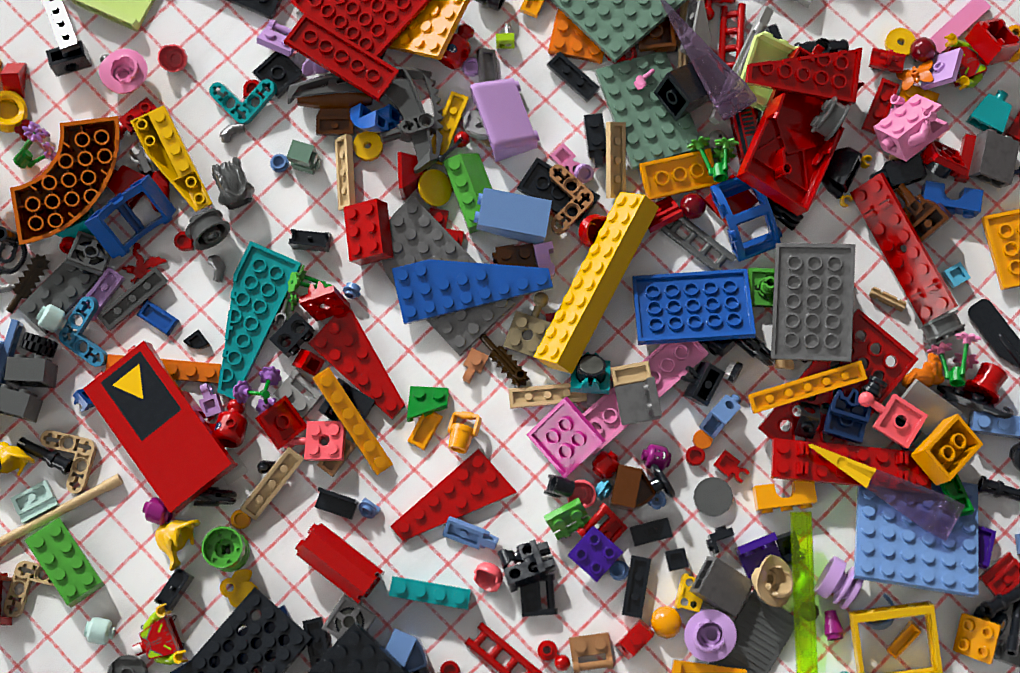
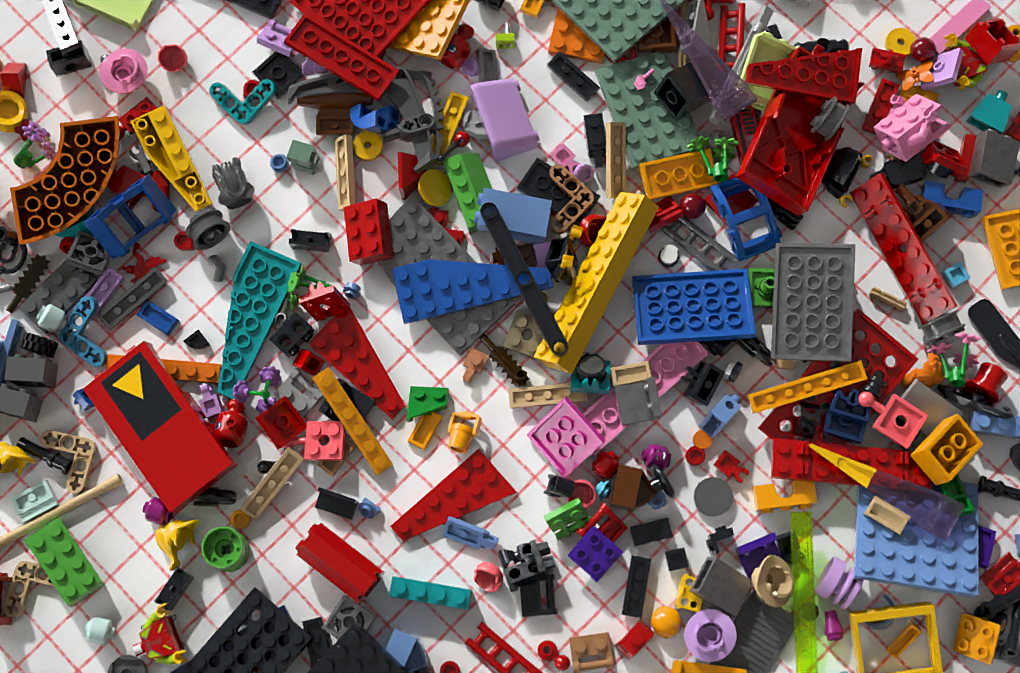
(229, 130): flat silver arm -> none
(241, 585): yellow plate -> none
(529, 291): none -> black beam
(562, 258): none -> black torso
(619, 570): medium blue plate -> none
(668, 256): none -> white piece
(887, 515): none -> tan tile

